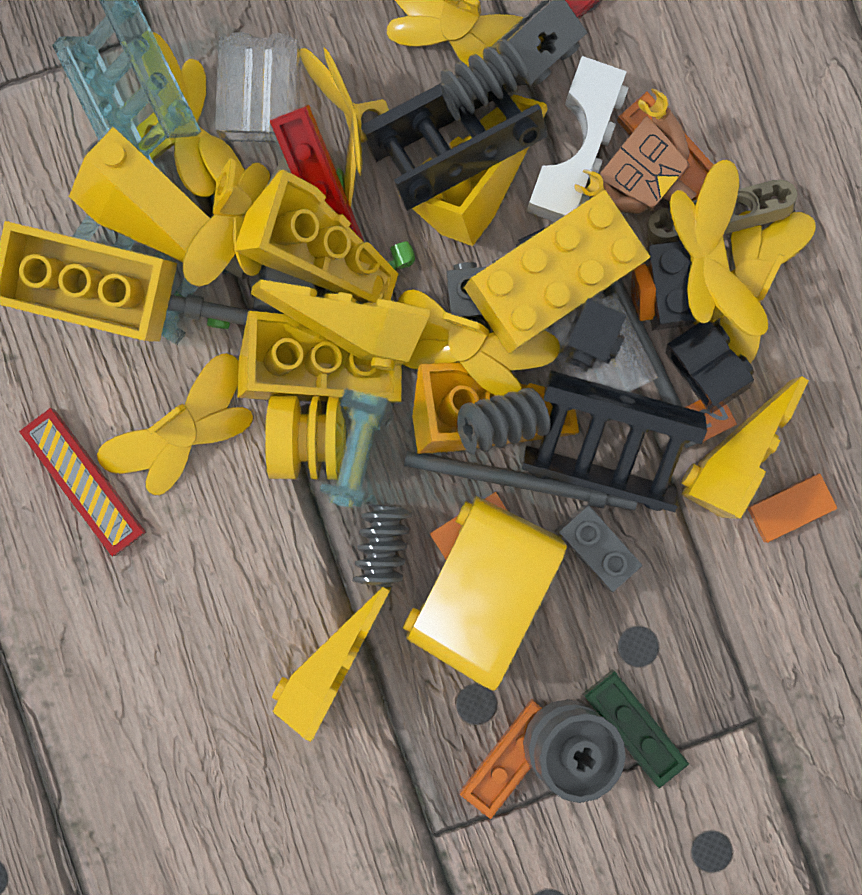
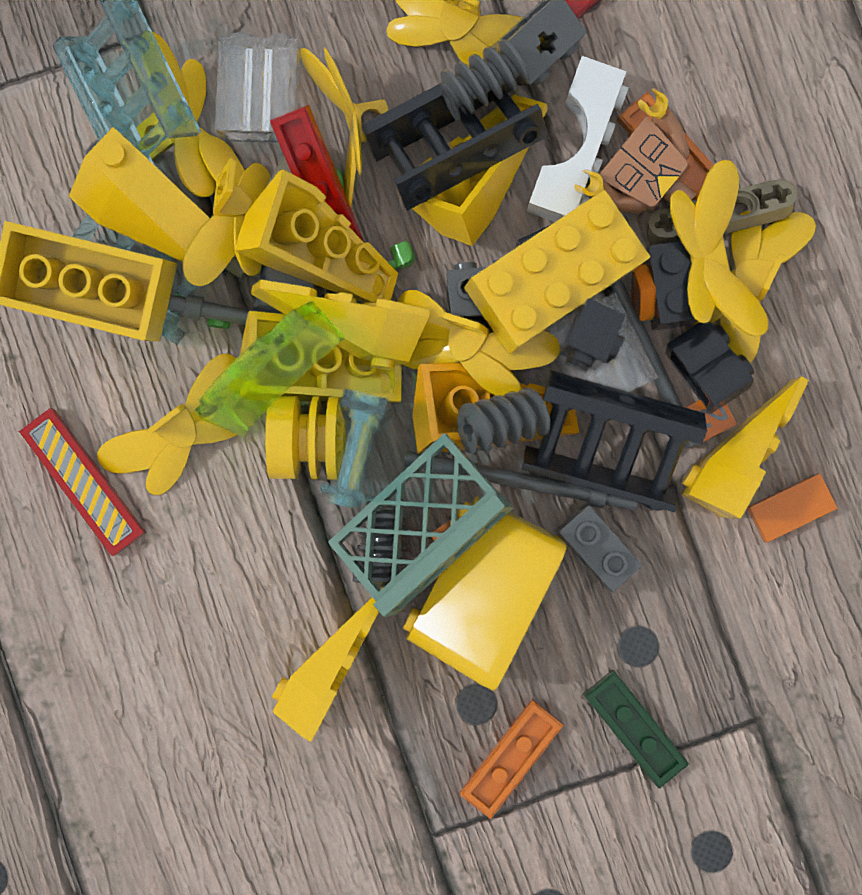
(268, 369): none -> clear neon green windscreen
(443, 551): none -> sand green fence
(574, 751): dark grey wheel -> none

